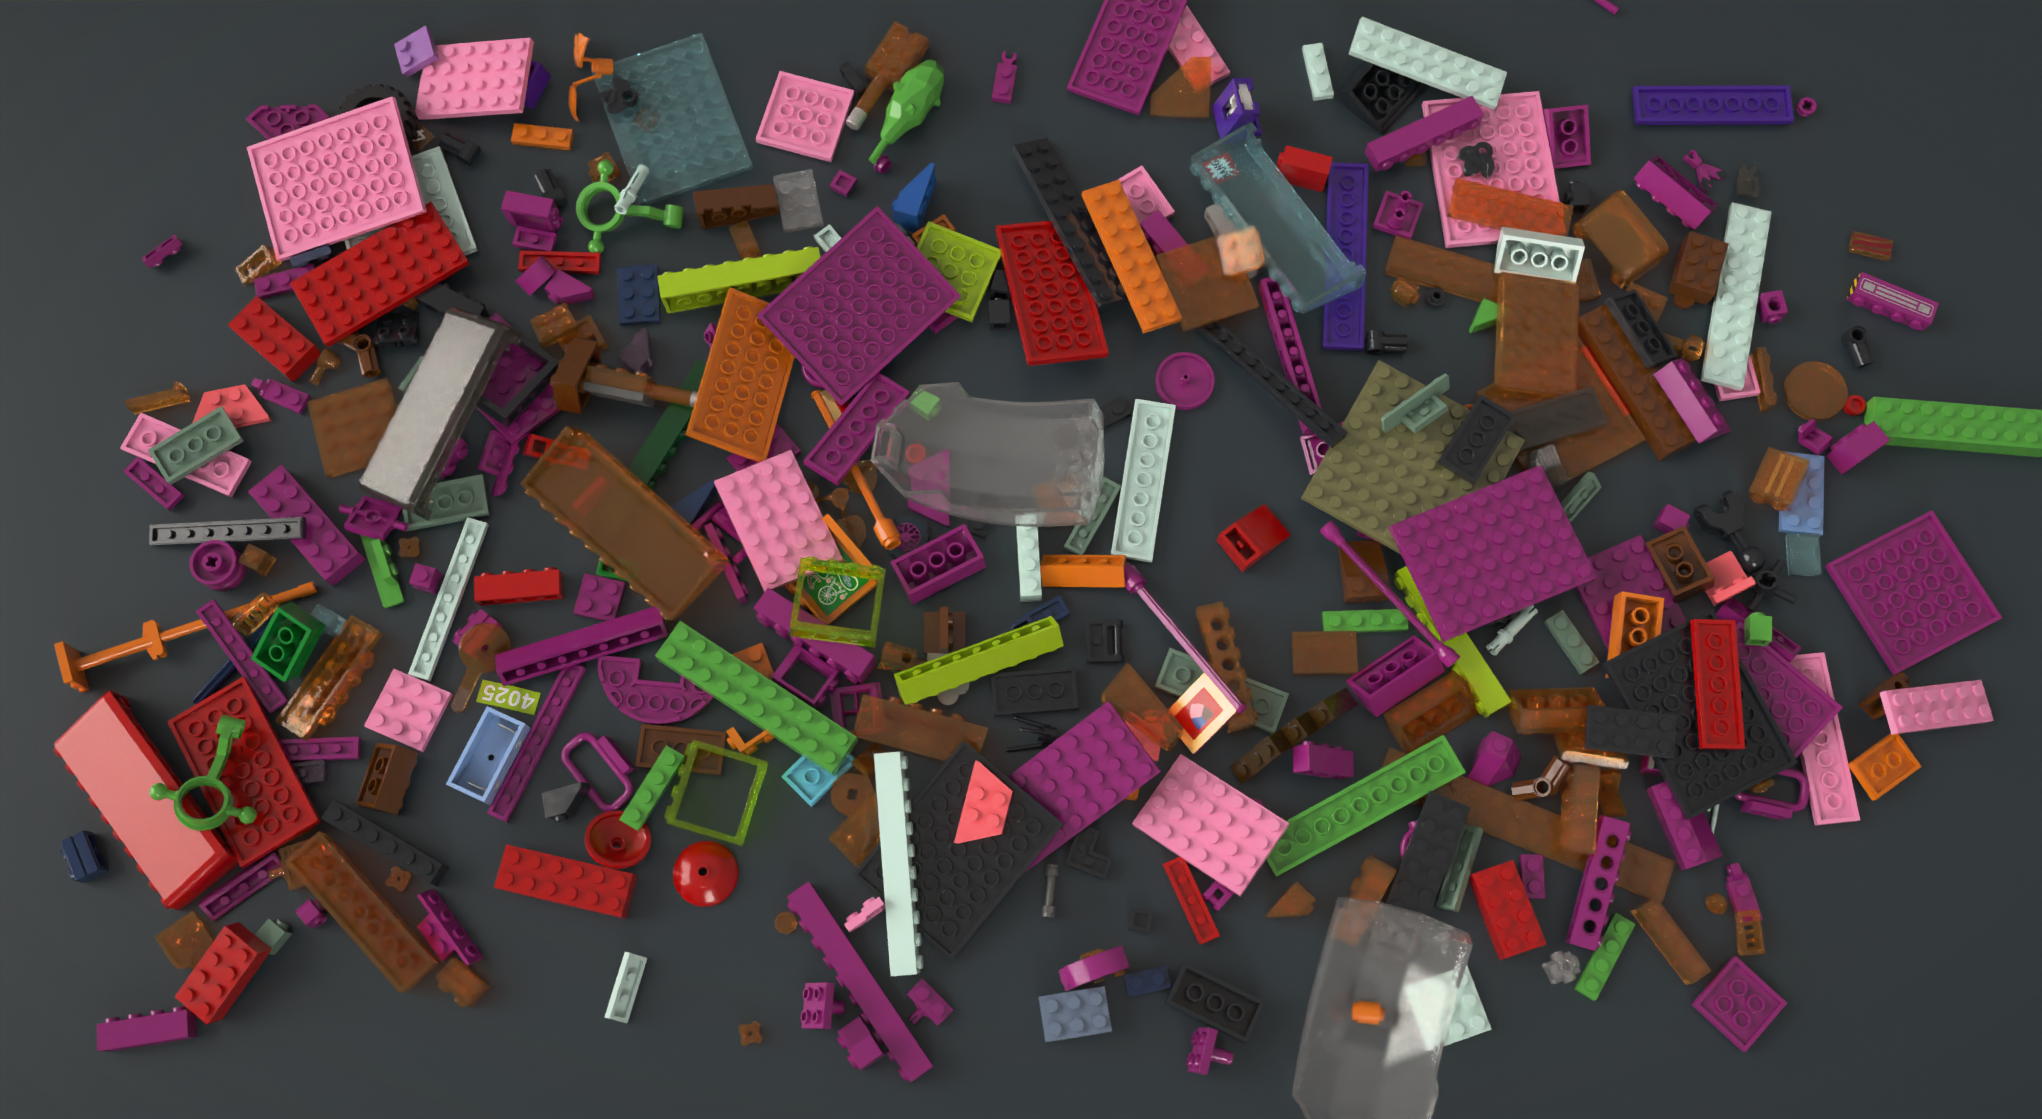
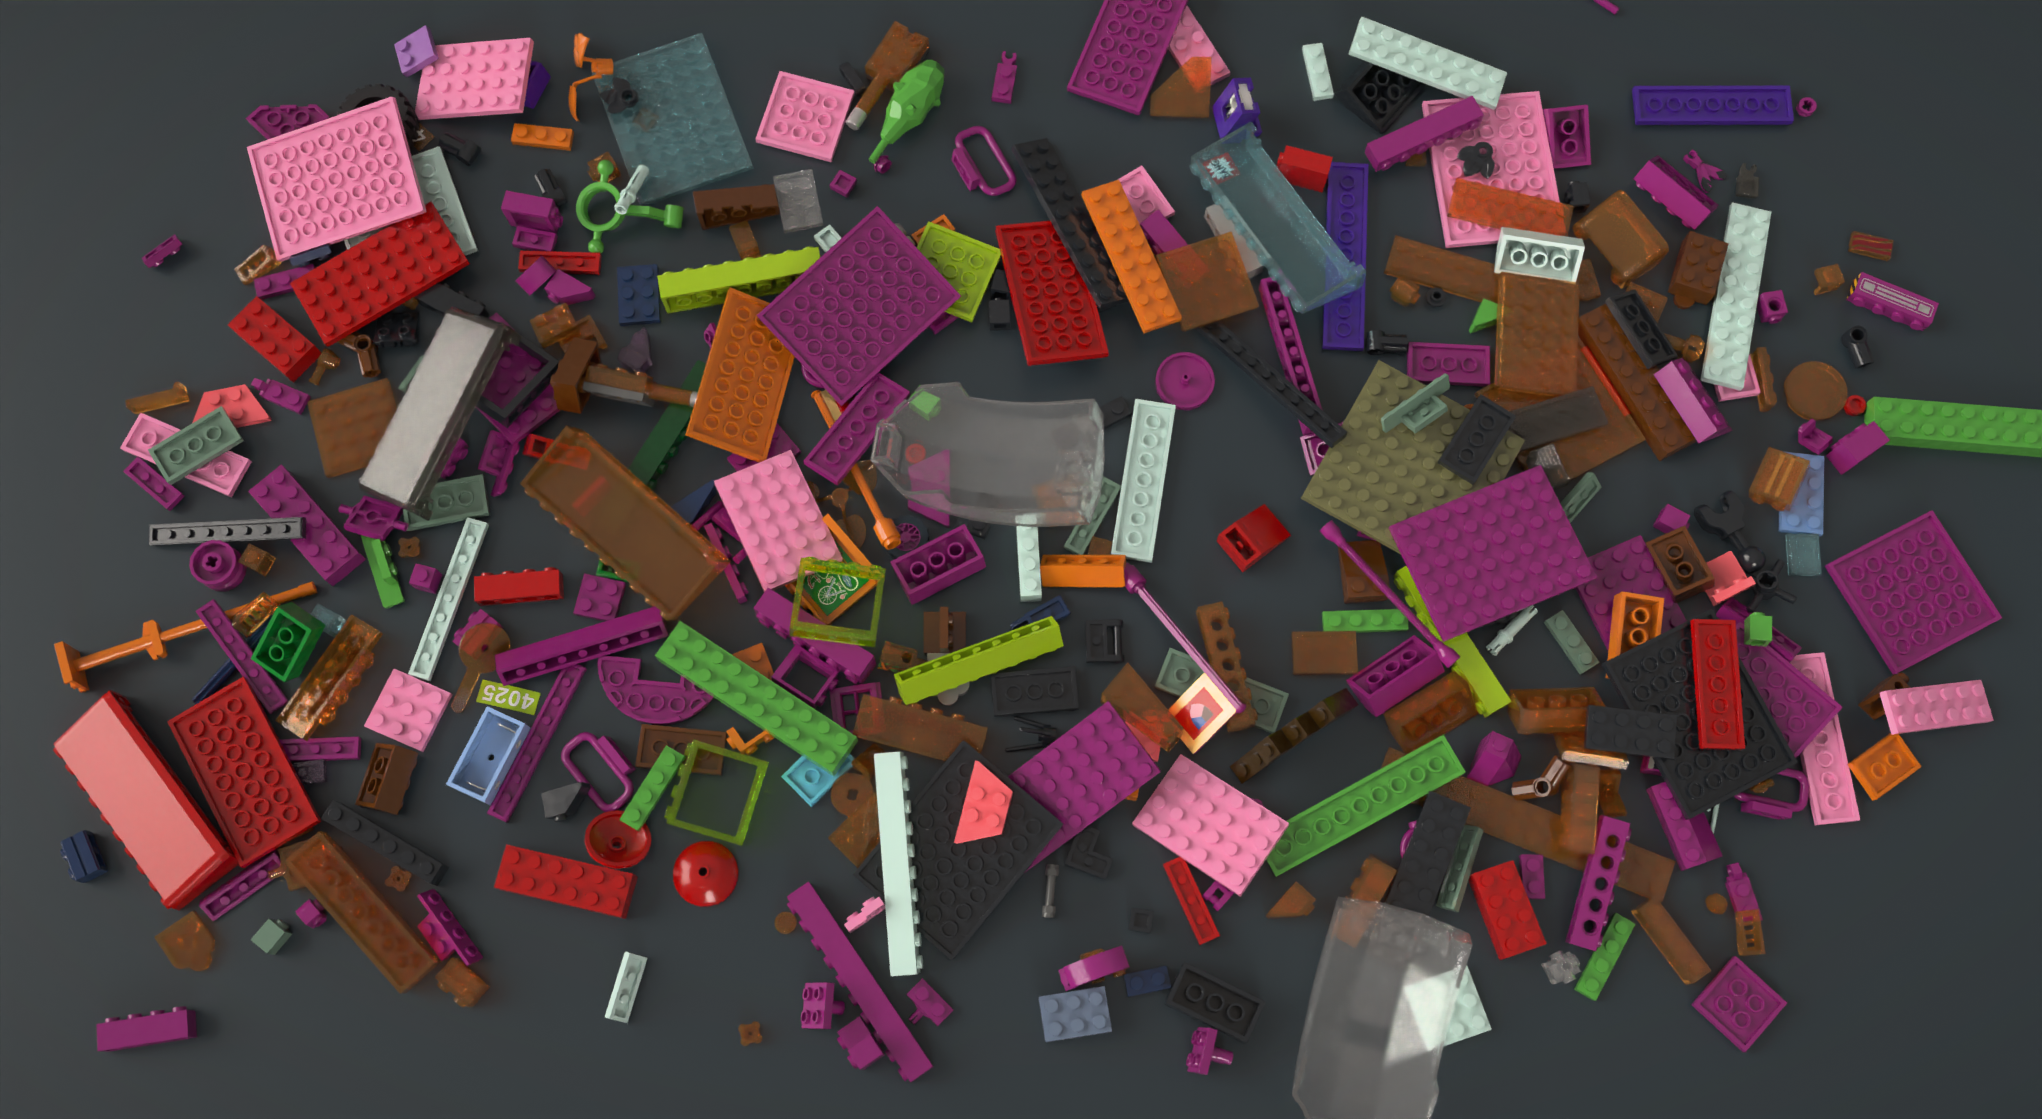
(223, 973): red brick -> none
(229, 728): bright green piece -> none
(914, 200): blue slope -> none
(969, 170): none -> magenta bar
(1099, 546): none -> clear orange plate
(1240, 251): clear orange plate -> none
(1323, 761): magenta brick -> none
(1367, 1012): orange brick -> none
(1398, 214): magenta plate -> none
(1462, 363): none -> magenta plate
(1829, 278): none -> clear orange panel

